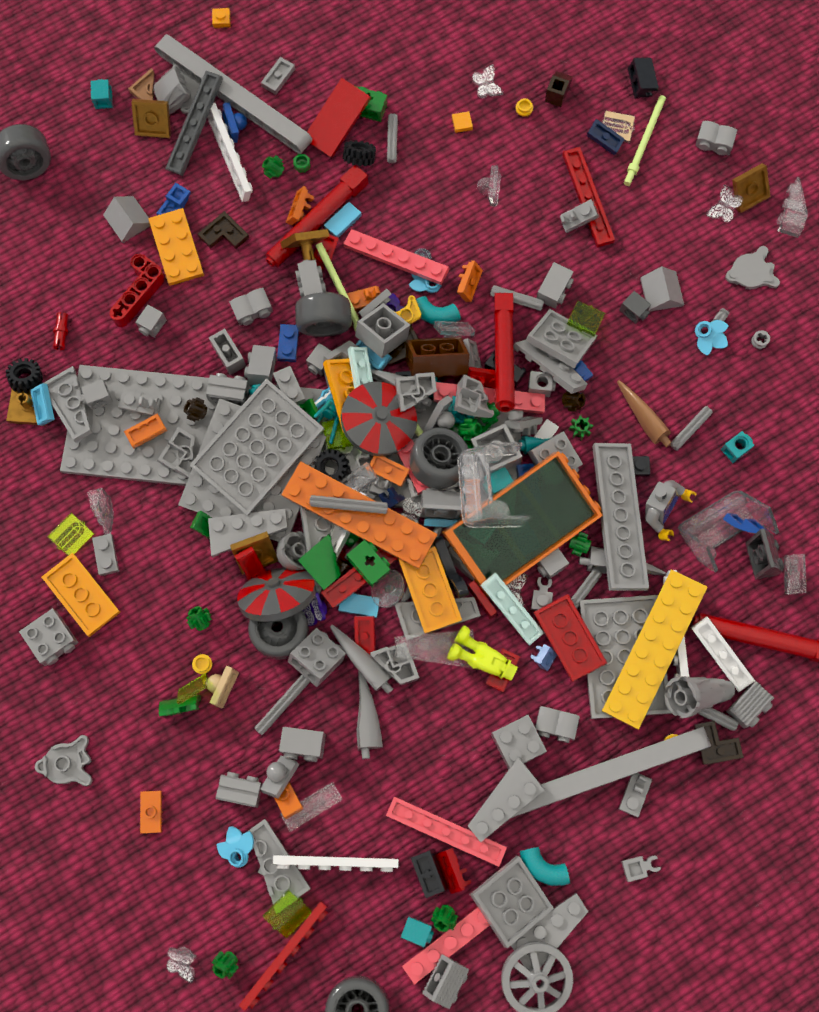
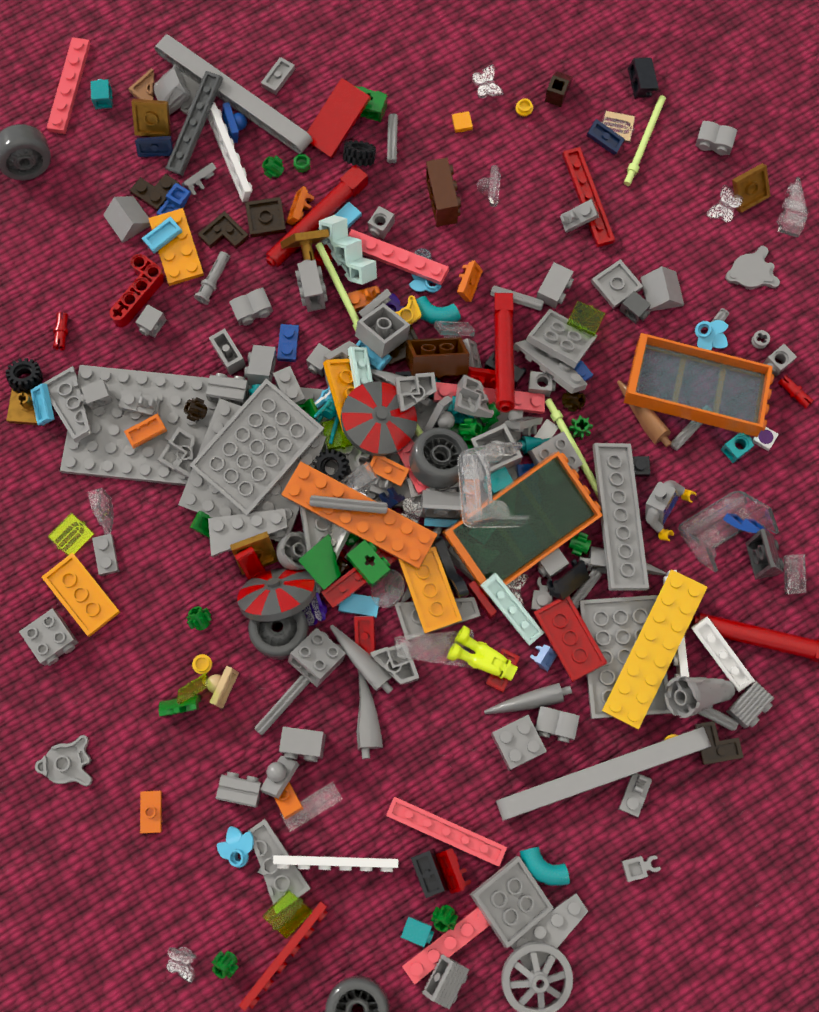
(68, 86): none -> coral plate
(153, 195): none -> dark brown plate
(154, 146): none -> dark blue plate
(162, 235): none -> medium azure tile
(204, 173): none -> light grey plate
(209, 284): none -> light grey pin
(221, 17): light orange plate -> none
(265, 217): none -> dark brown plate
(323, 314): dark grey wheel -> none
(347, 251): none -> light aqua brick
(381, 216): none -> light grey brick
(442, 192): none -> reddish brown brick
(509, 797): light grey wing -> none
(534, 699): none -> light grey piece
(557, 416): none -> yellowish green bar
(570, 581): none -> black hinge
(616, 283): none -> light grey plate
(699, 385): none -> window
(765, 439): none -> tile
(783, 354): none -> light grey brick
(796, 391): none -> red pin

